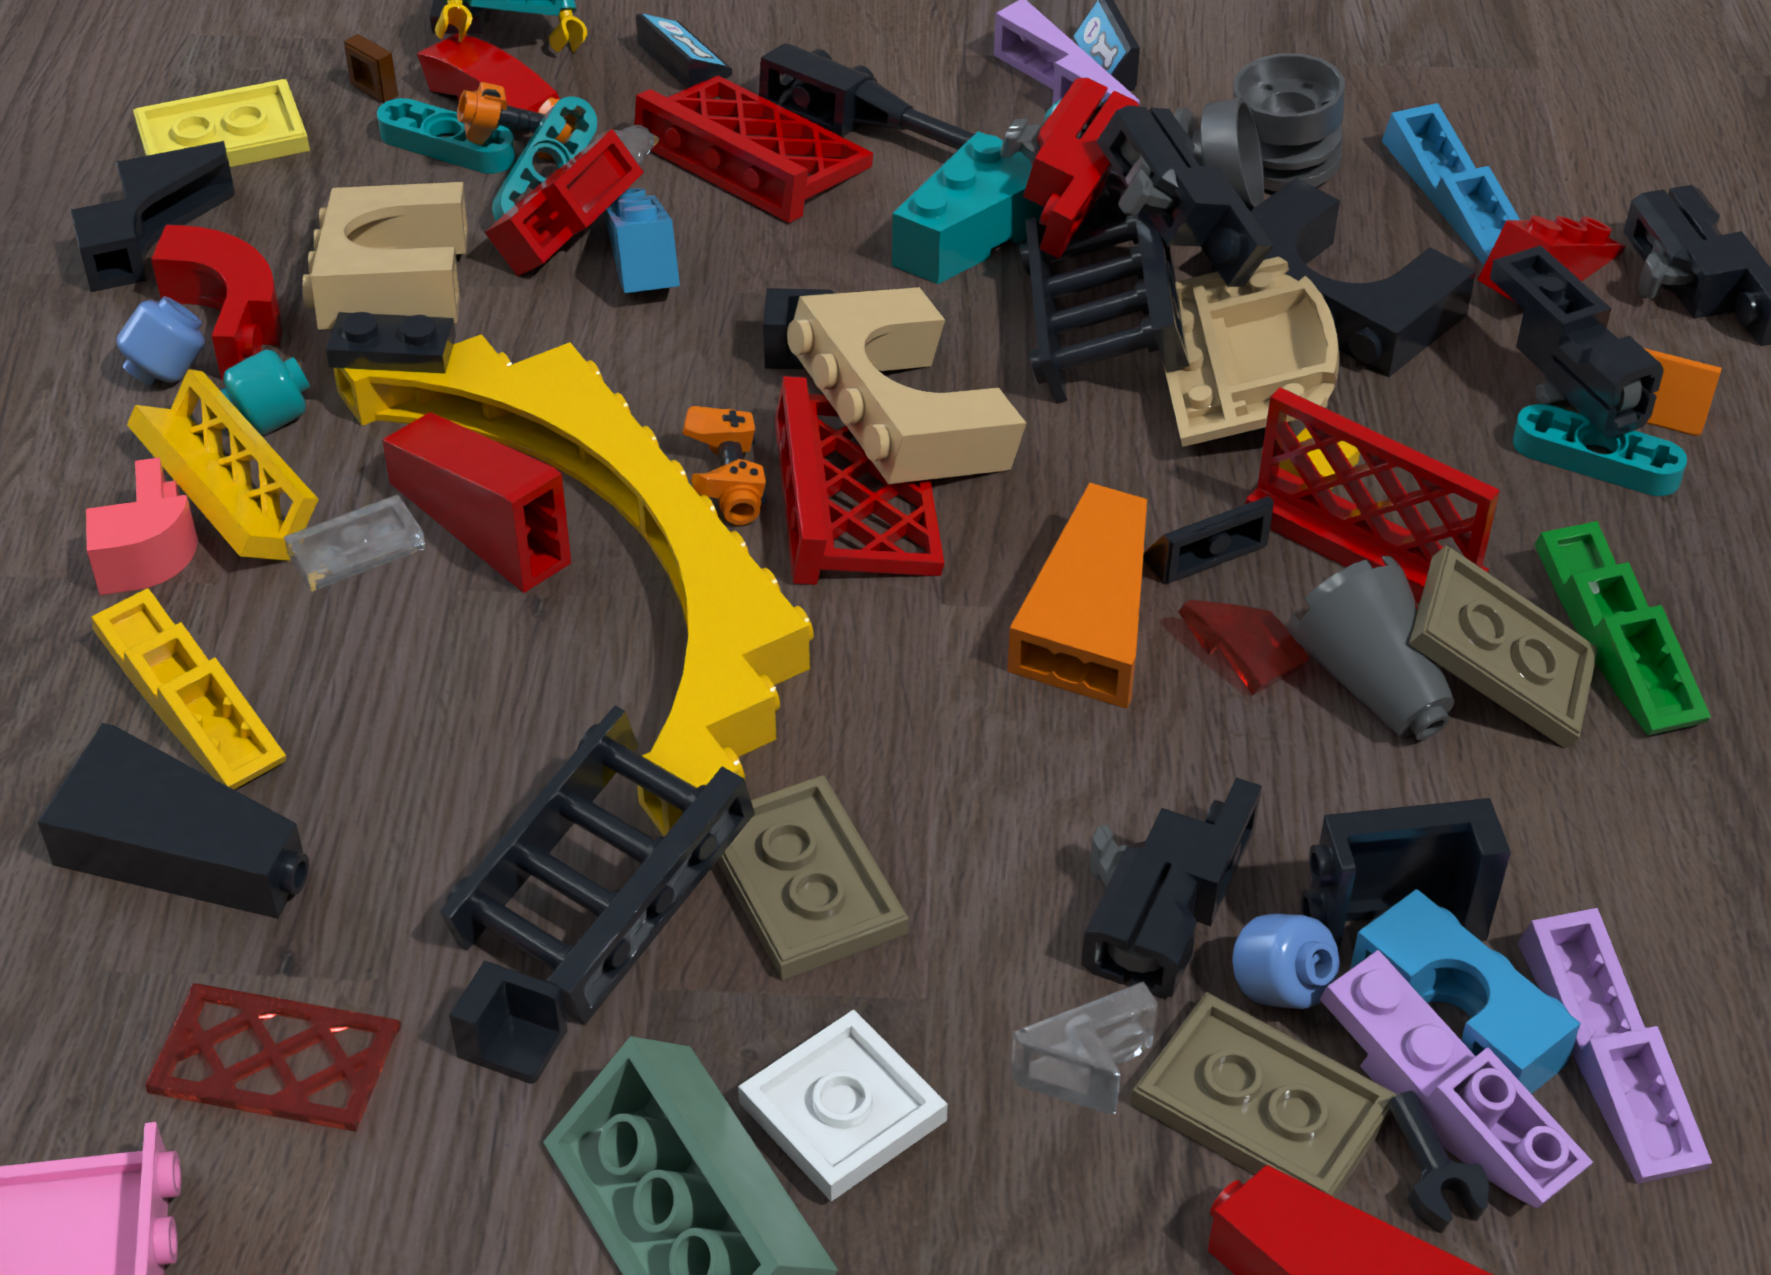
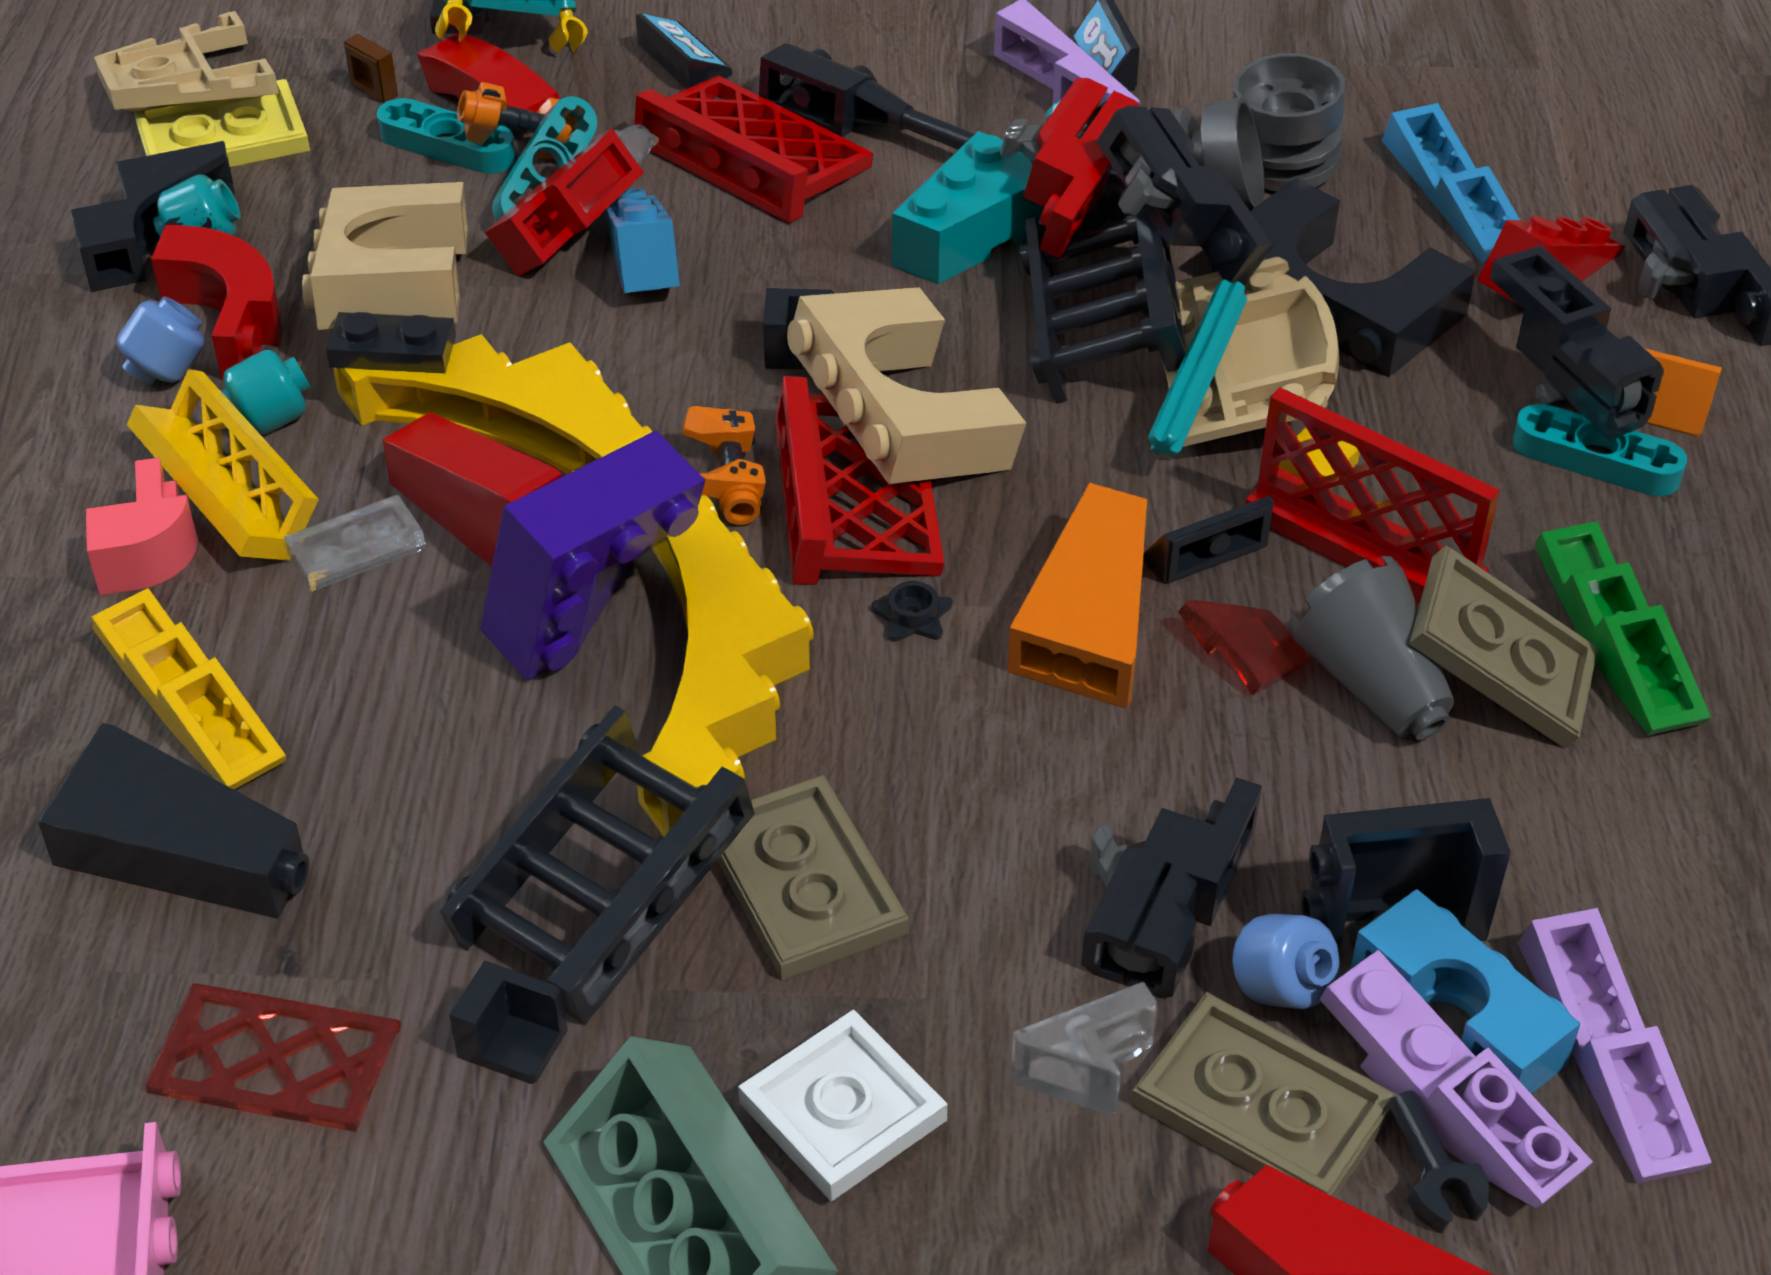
(178, 72): none -> tan wing
(199, 204): none -> teal head
(573, 543): none -> dark purple slope
(916, 597): none -> black plate
(1197, 368): none -> teal axle

